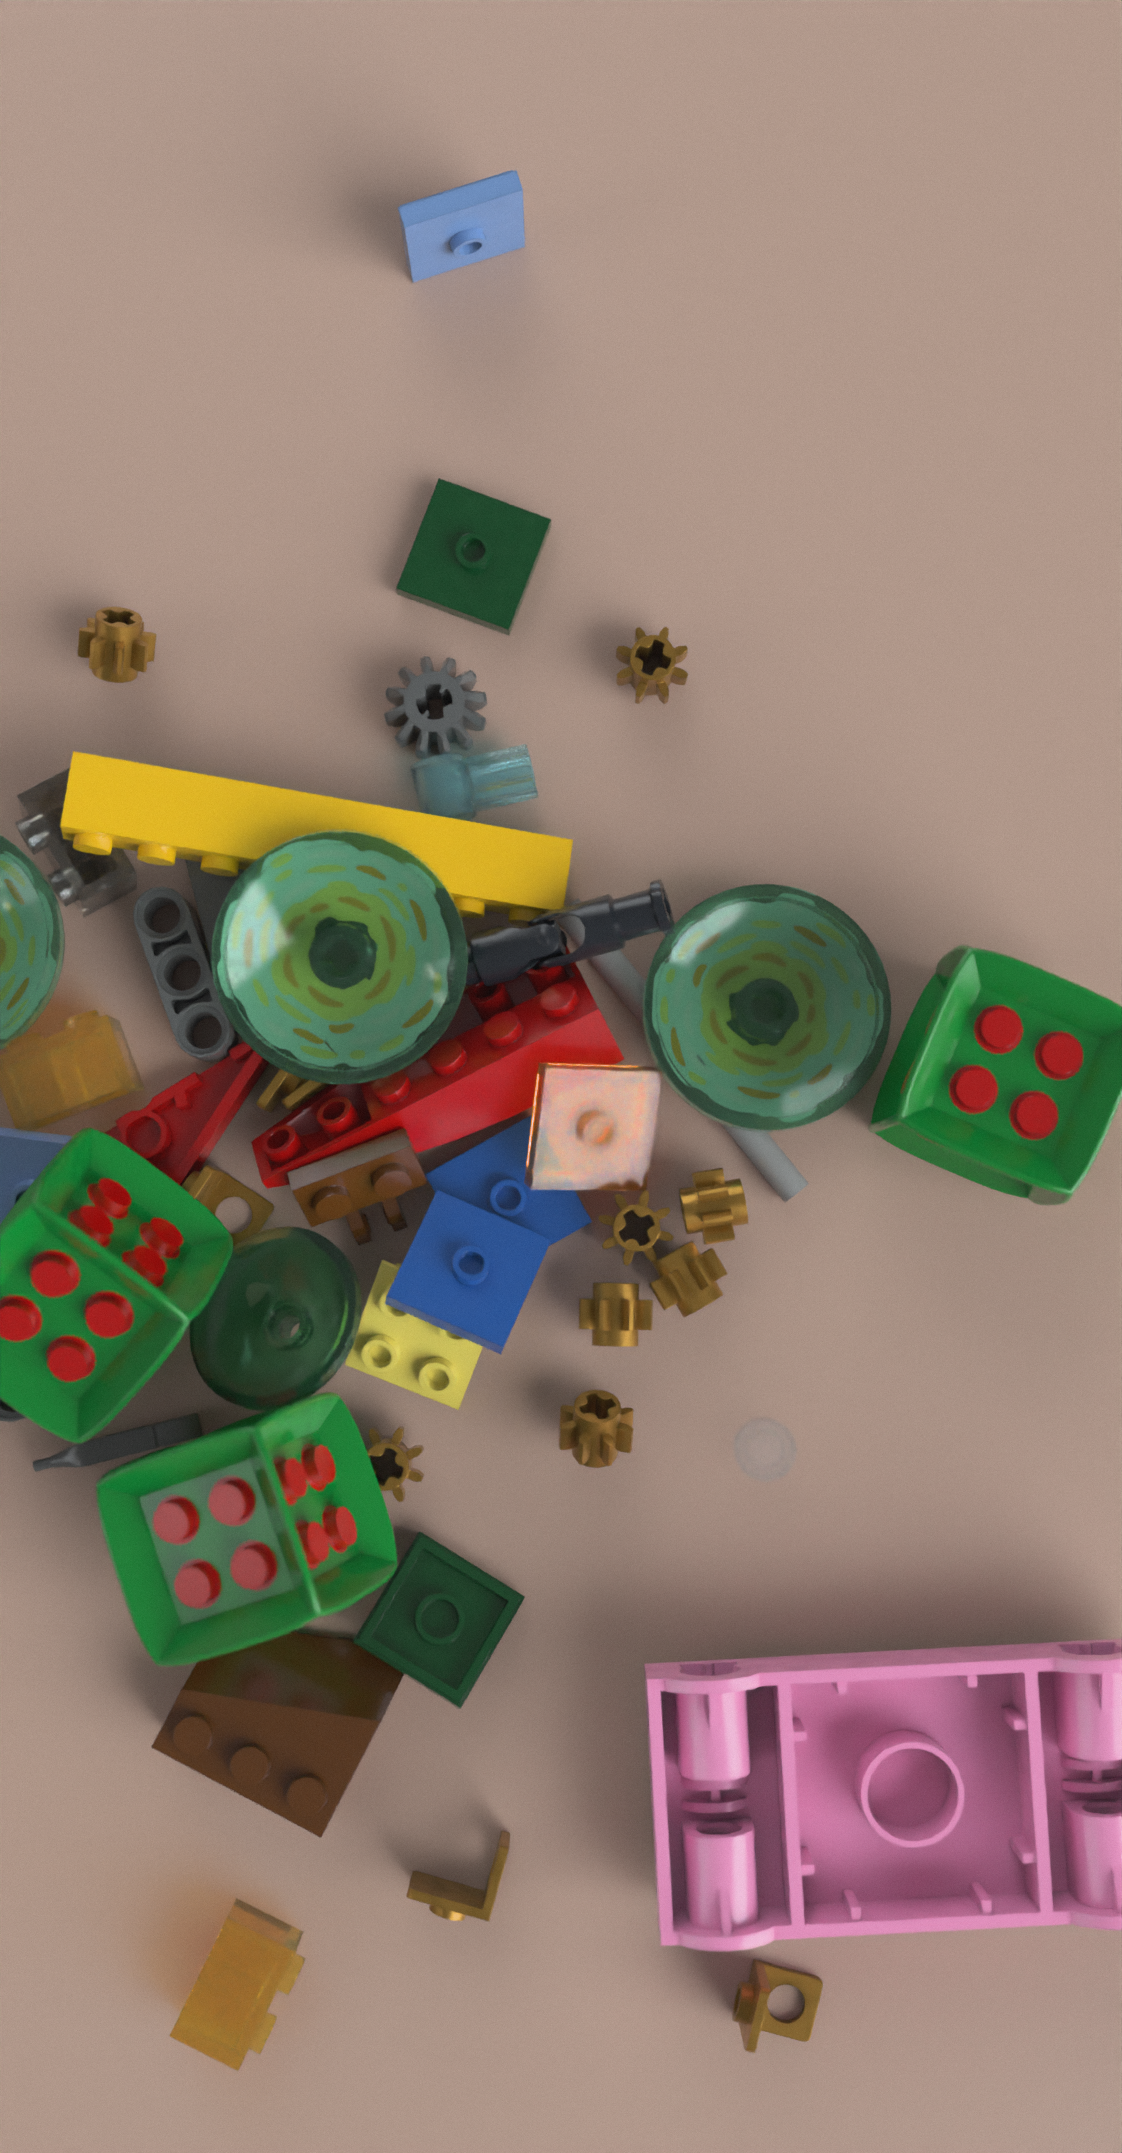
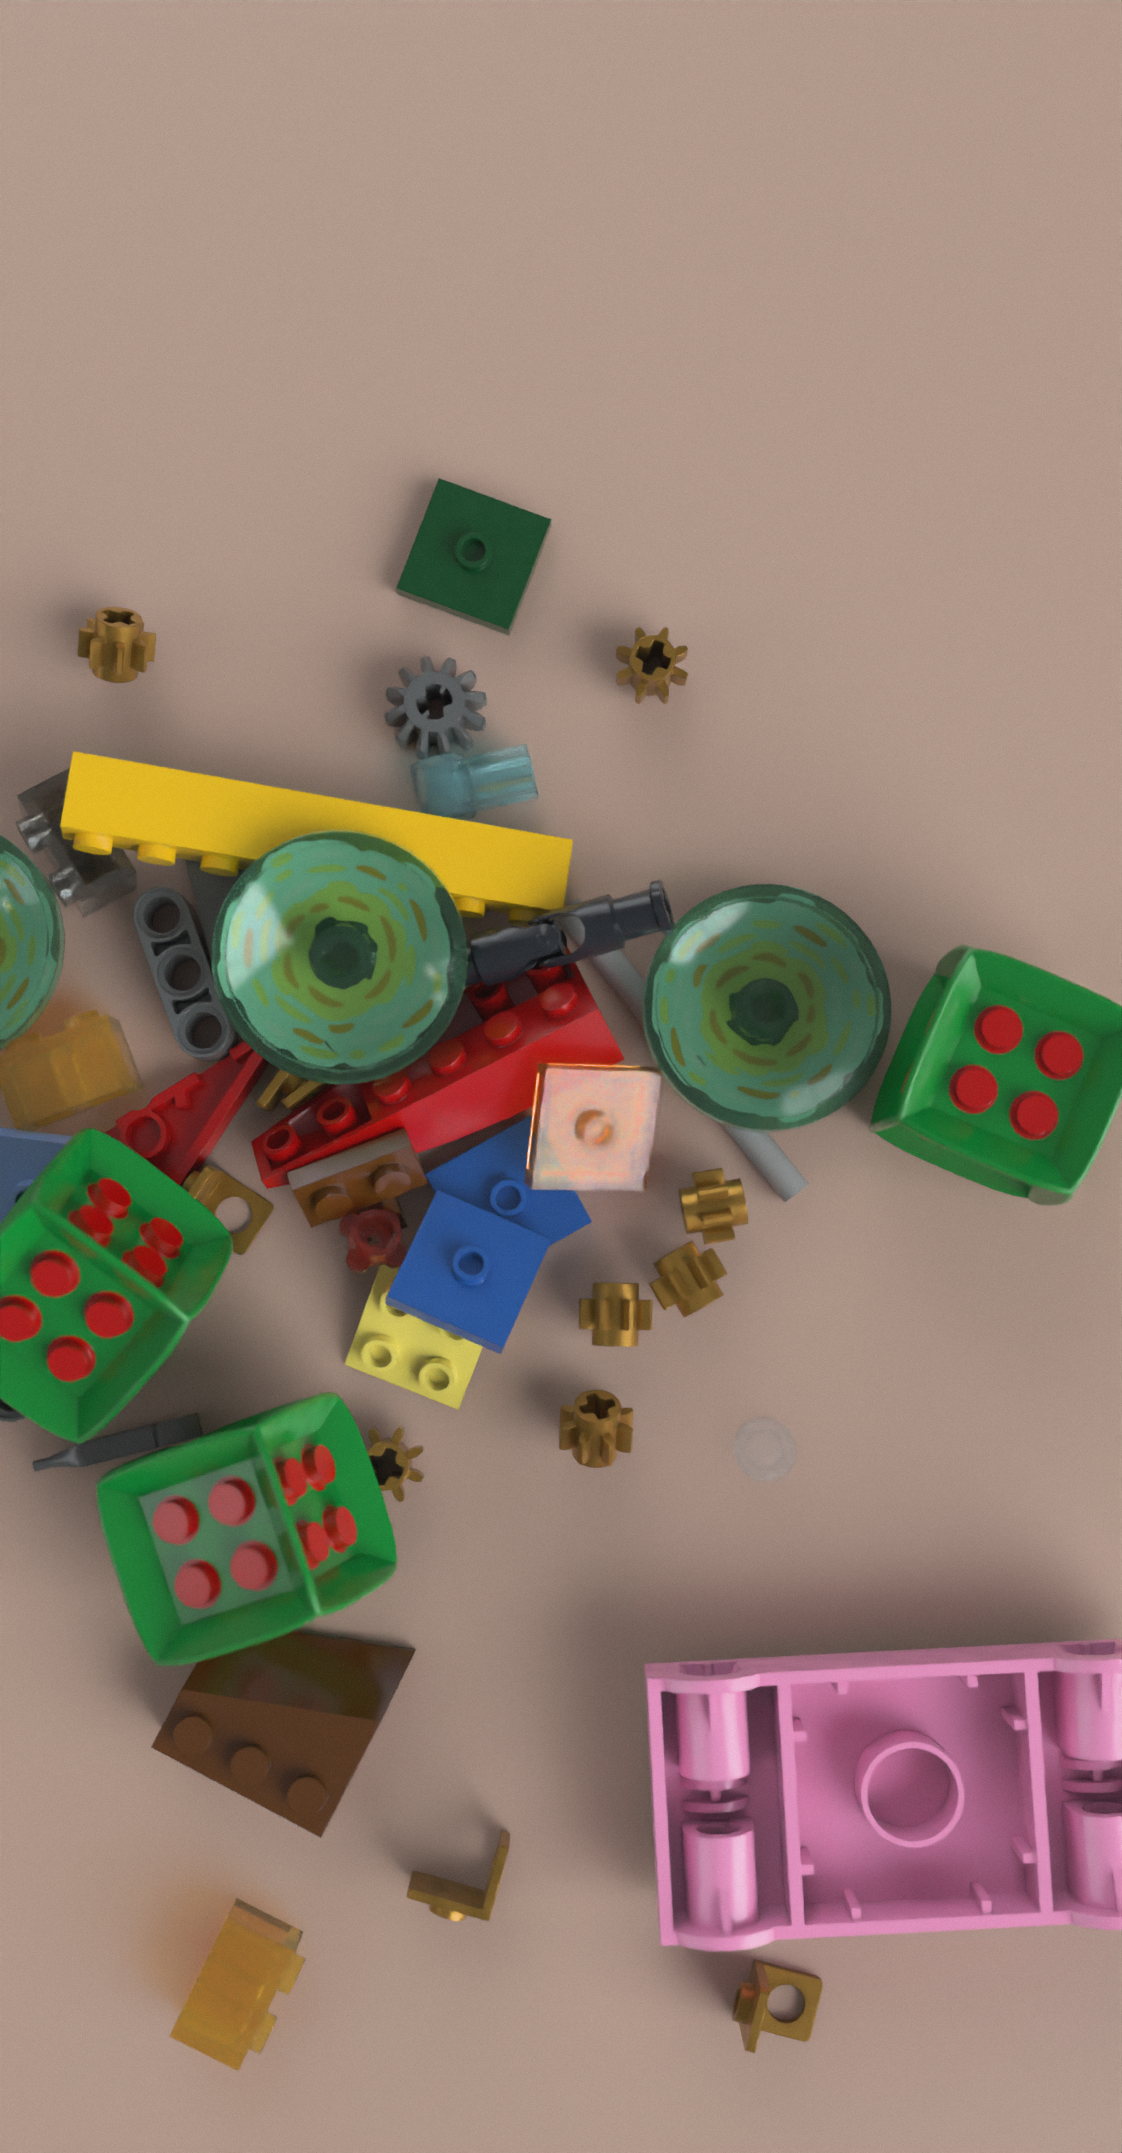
(268, 1287): clear green dish -> none
(379, 1224): none -> clear red plate
(439, 1620): dark green plate -> none
(463, 225): medium blue plate -> none
(652, 1232): pearl gold gear -> none

